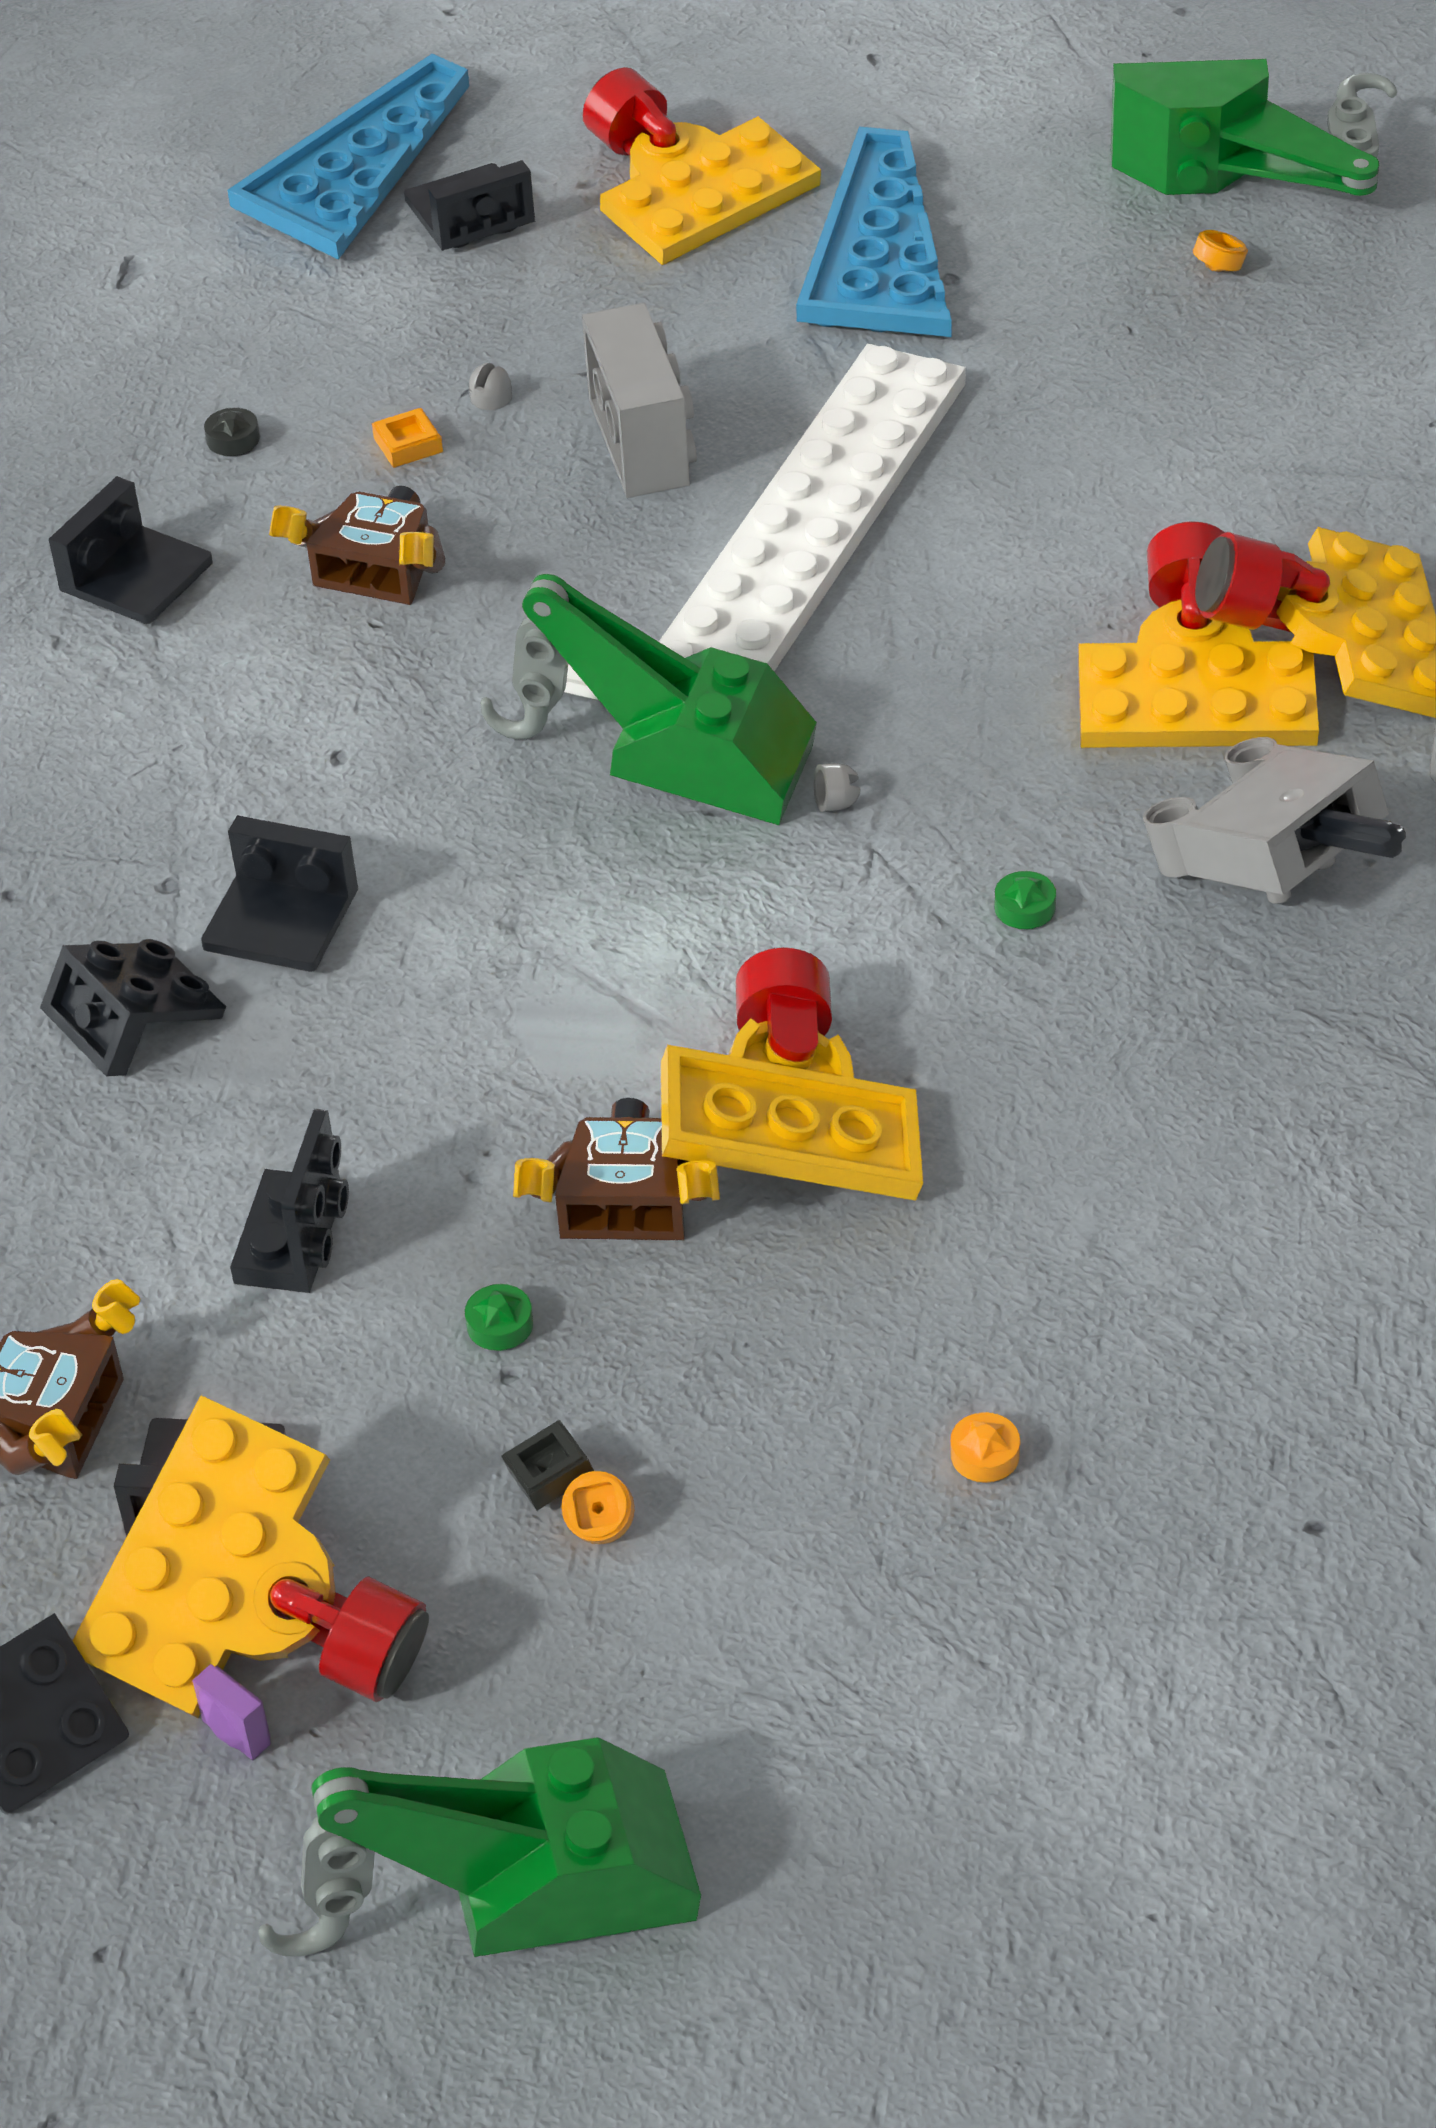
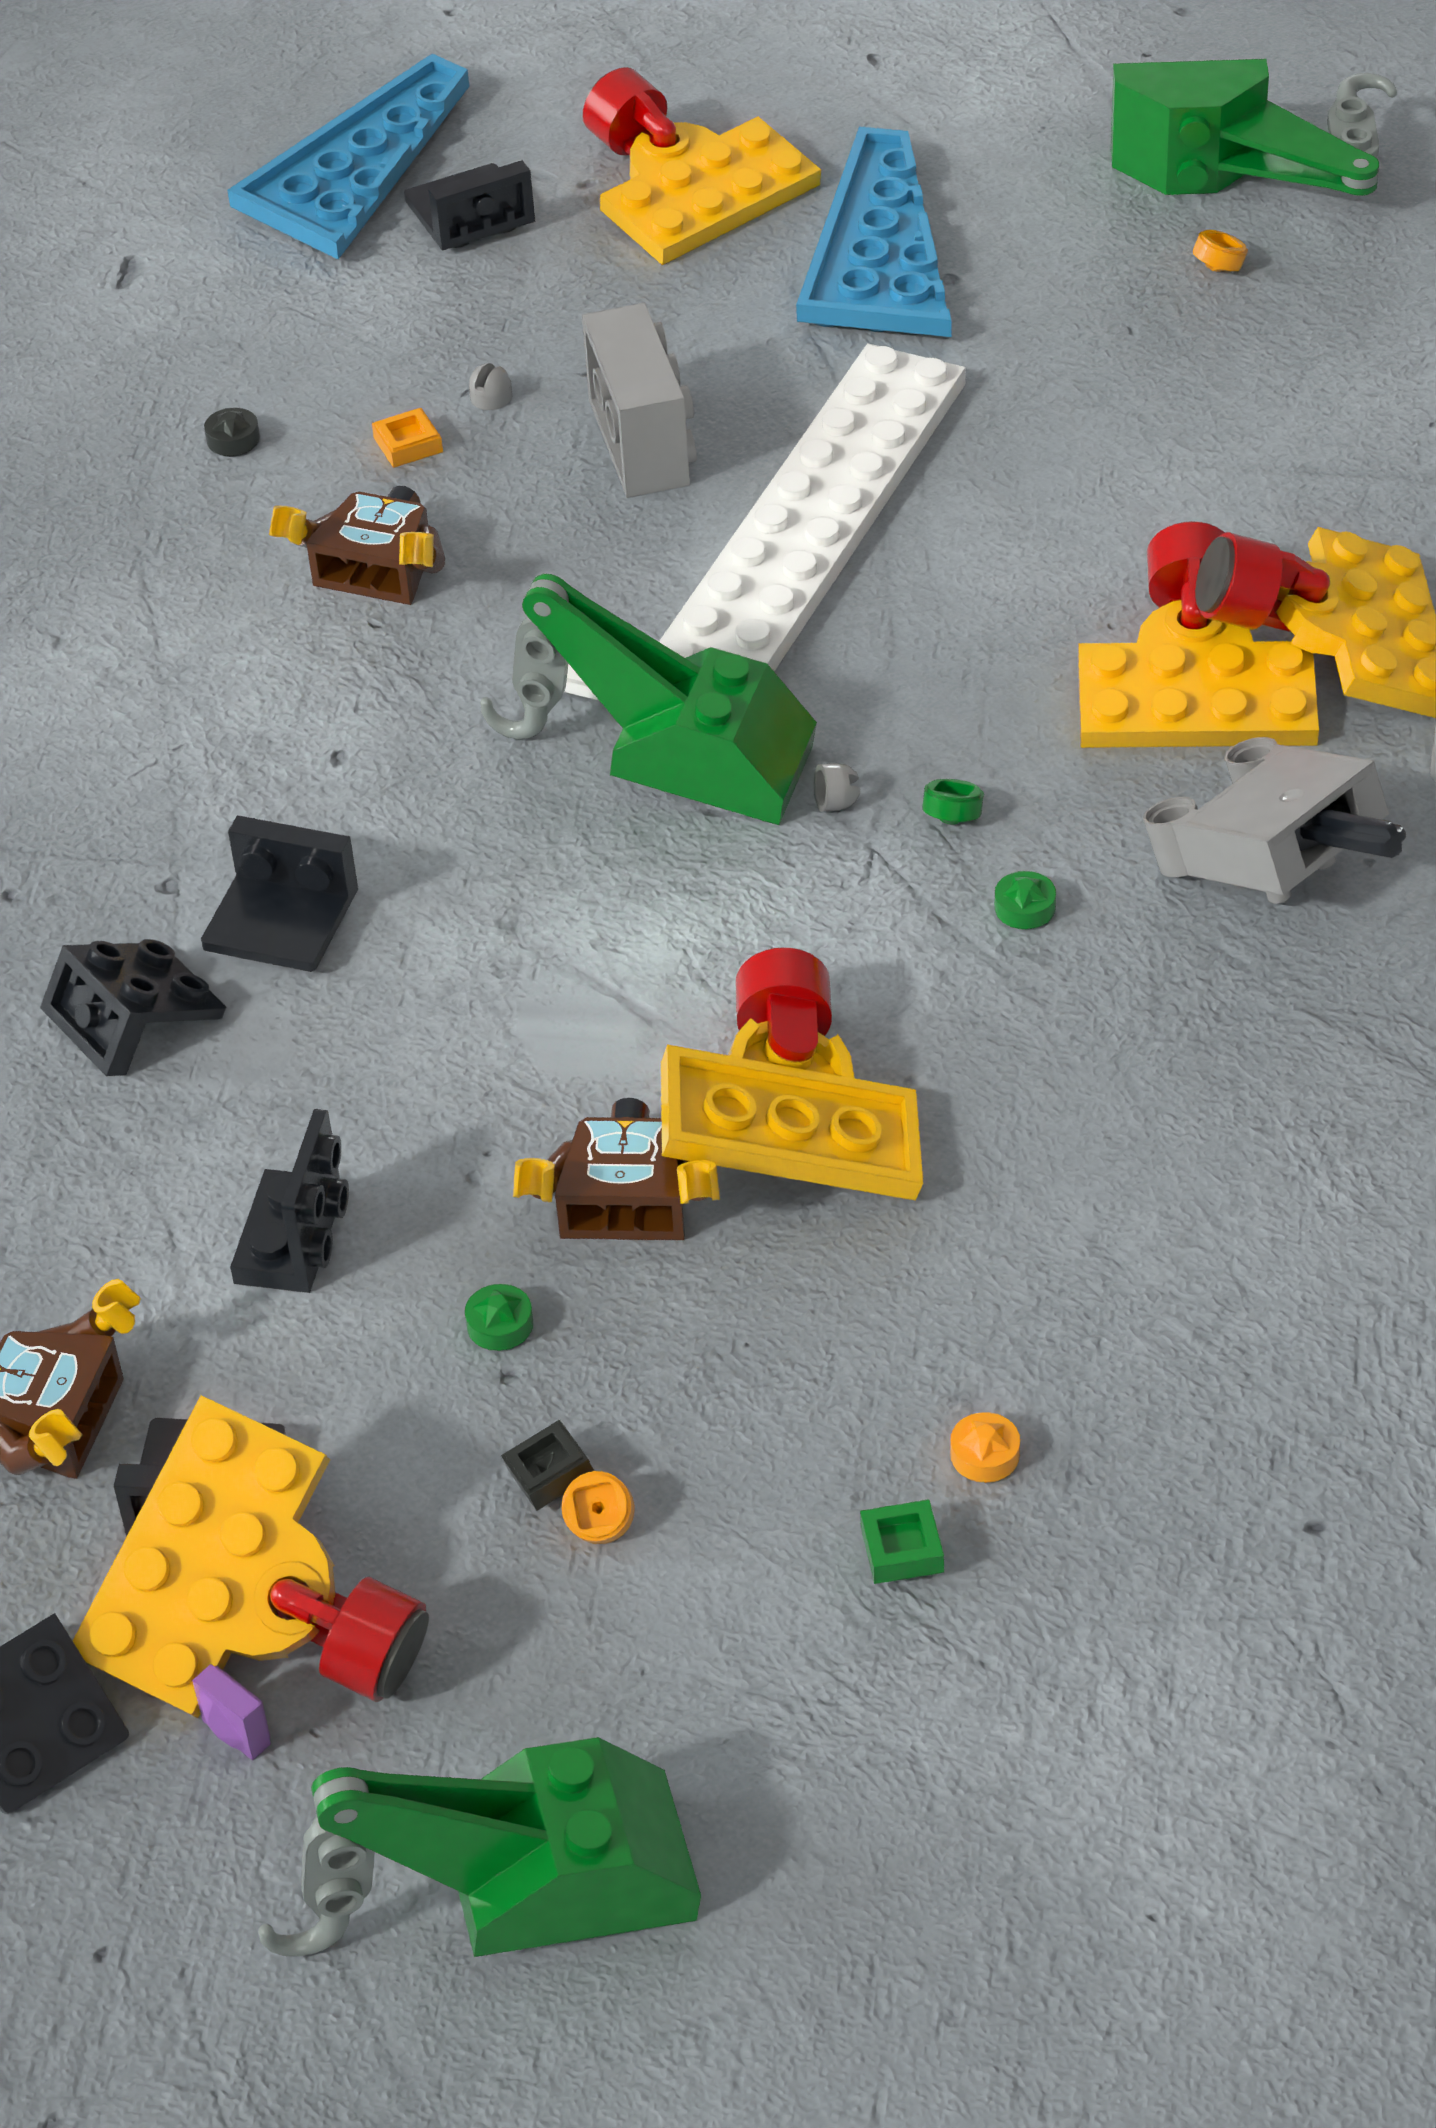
(118, 562): black bracket -> none
(902, 1541): none -> green plate
(952, 800): none -> green tile

